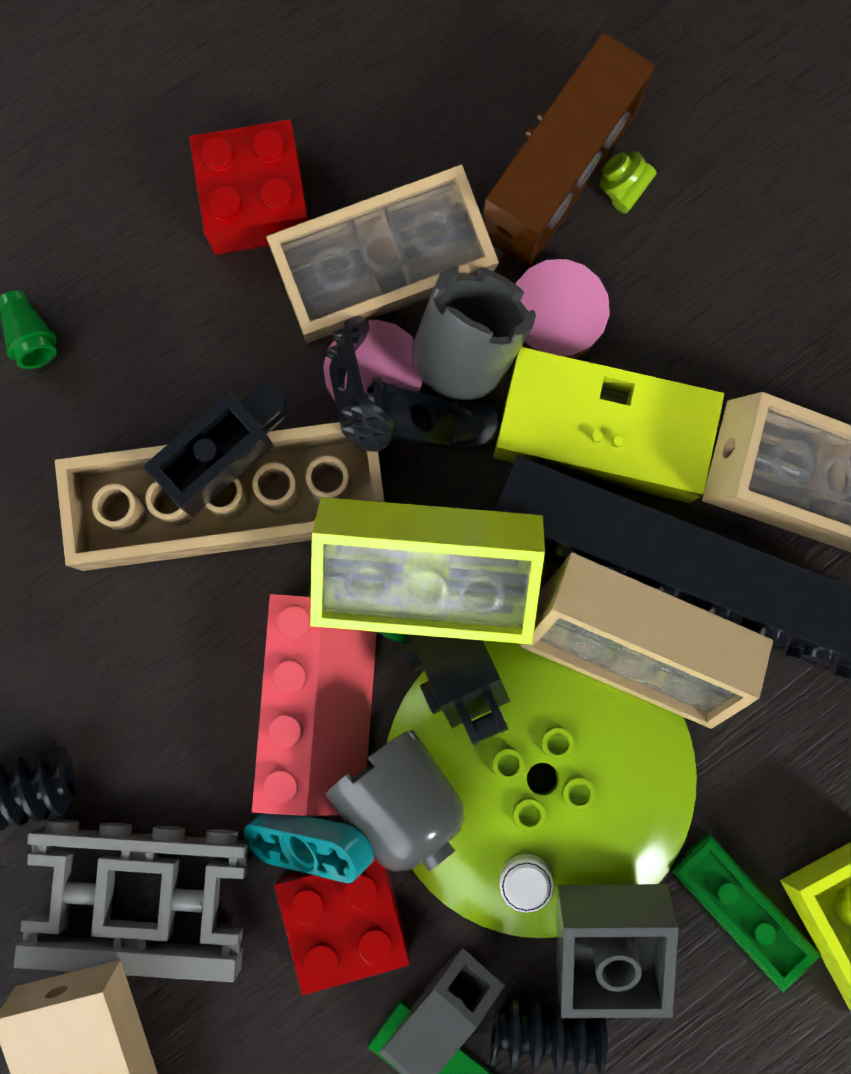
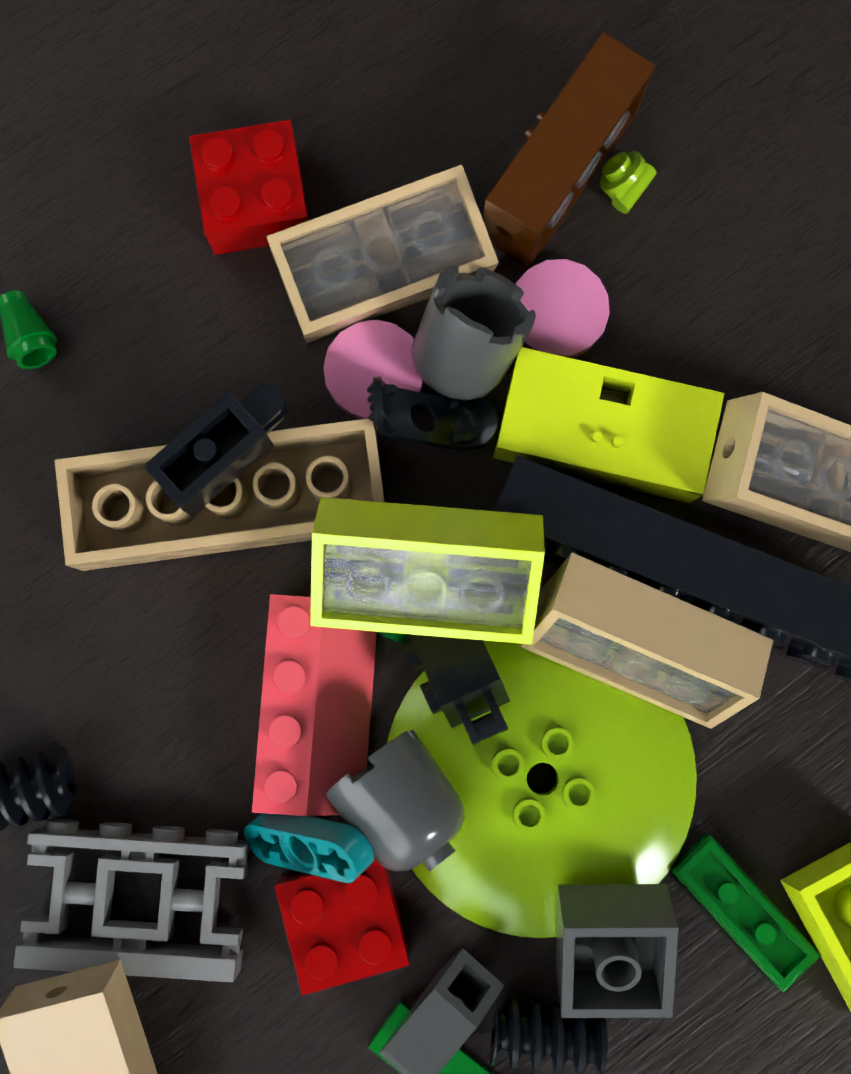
(358, 414): black piece -> none
(526, 883): white piece -> none

